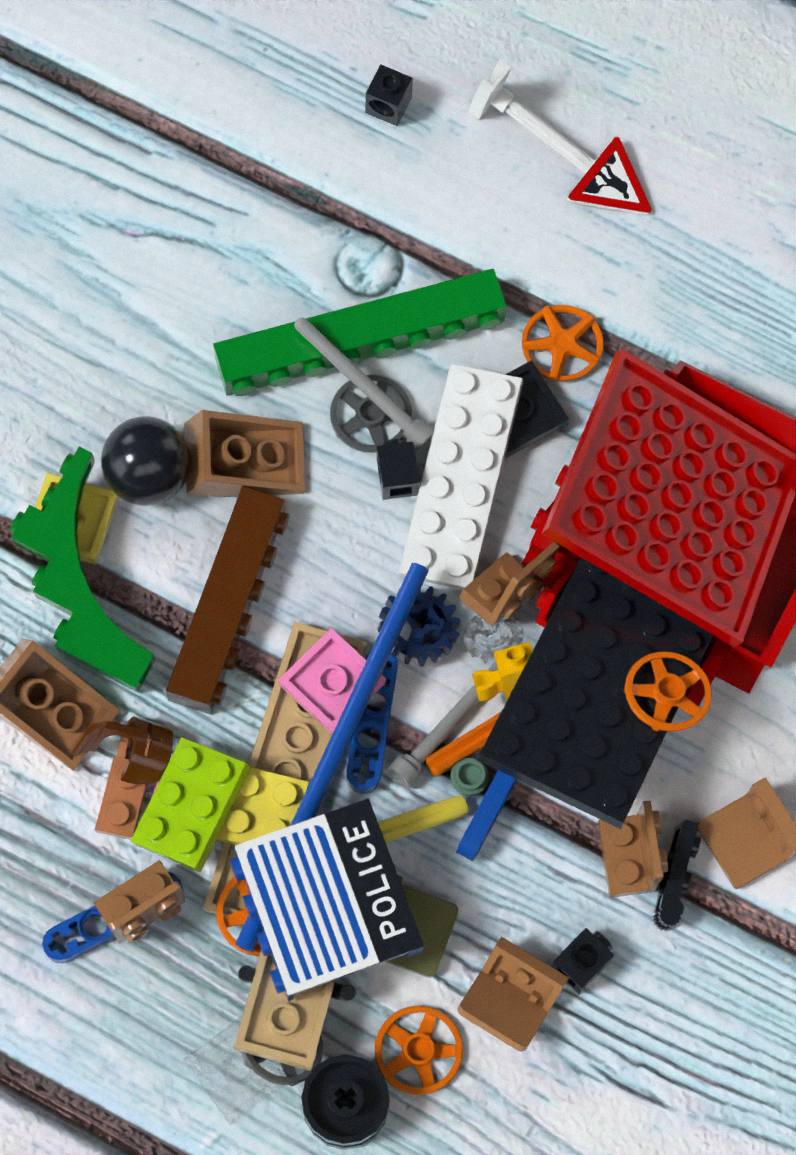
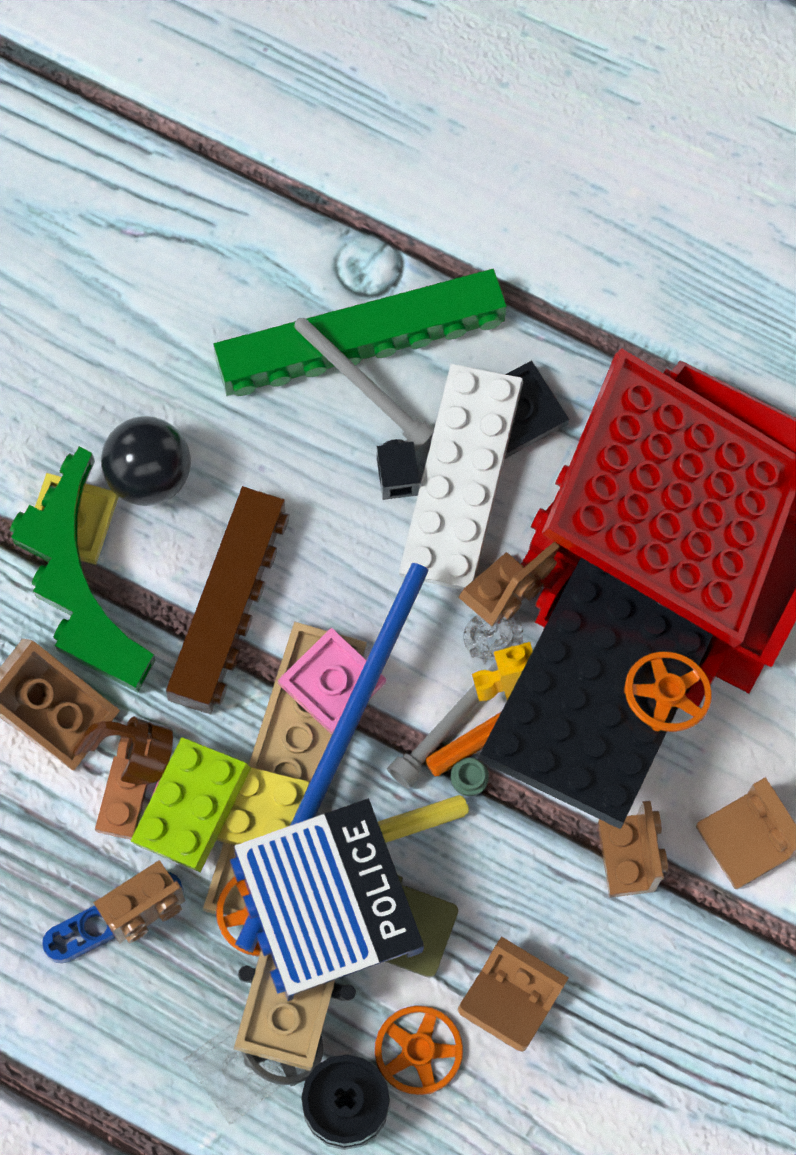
(245, 452): medium nougat slope -> none
(367, 414): dark grey wheel -> none
(378, 722): blue beam -> none
(388, 95): black brick -> none
(436, 626): dark blue gear -> none
(486, 815): blue beam -> none
(563, 342): orange wheel -> none
(581, 976): black brick -> none
(607, 180): white piece -> none
(677, 879): black hinge -> none

